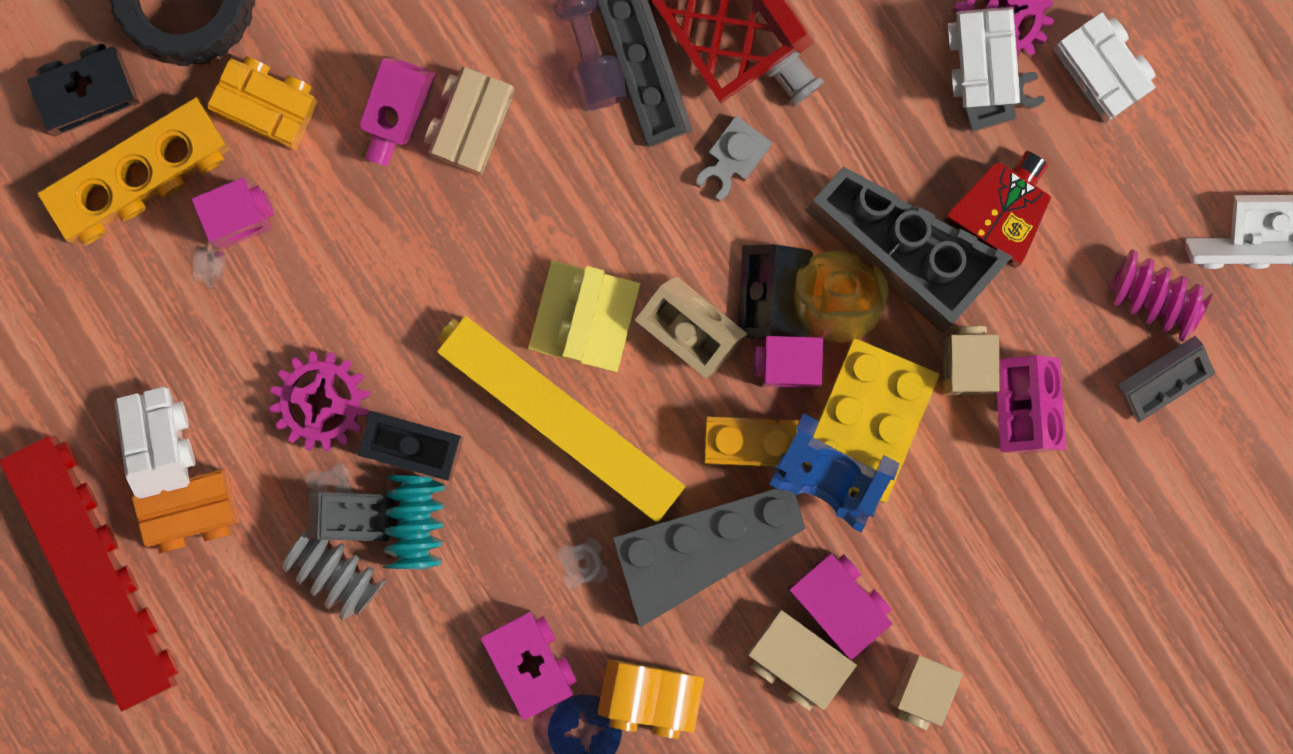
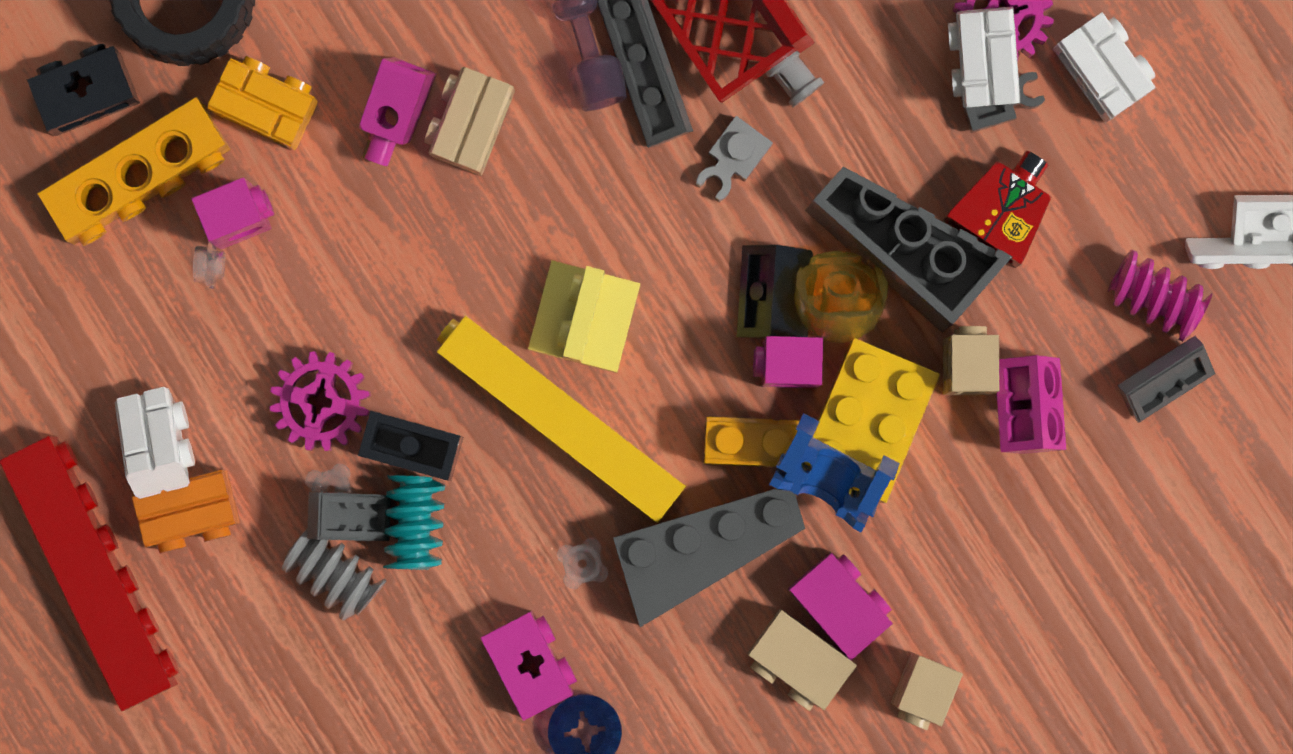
(650, 696): light orange brick -> none
(691, 327): tan brick -> none

